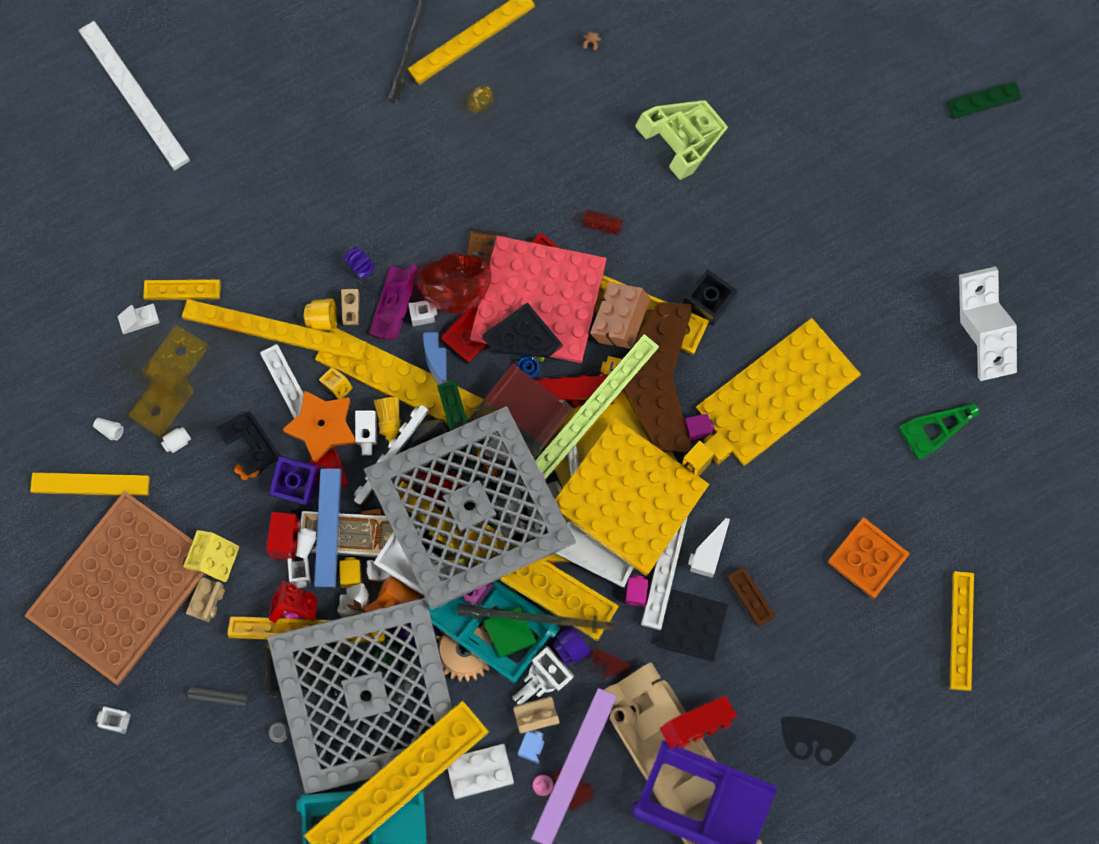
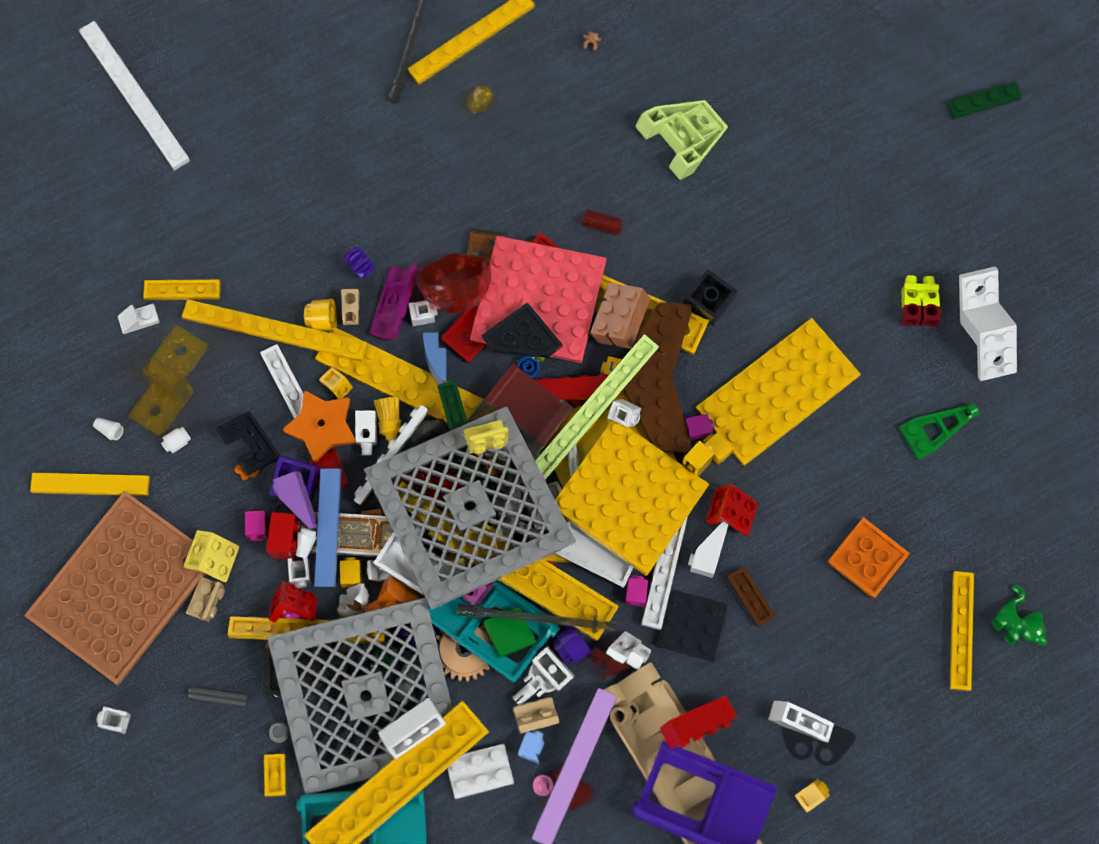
(256, 525): none -> dark pink brick
(275, 775): none -> yellow plate
(294, 494): none -> medium lavender slope
(412, 728): none -> white brick
(486, 437): none -> light yellow bracket
(624, 413): none -> white window
(630, 649): none -> white plate
(733, 508): none -> red bracket
(800, 720): none -> white slope
(813, 795): none -> yellow bracket
(920, 302): none -> hips
(1029, 626): none -> green animal

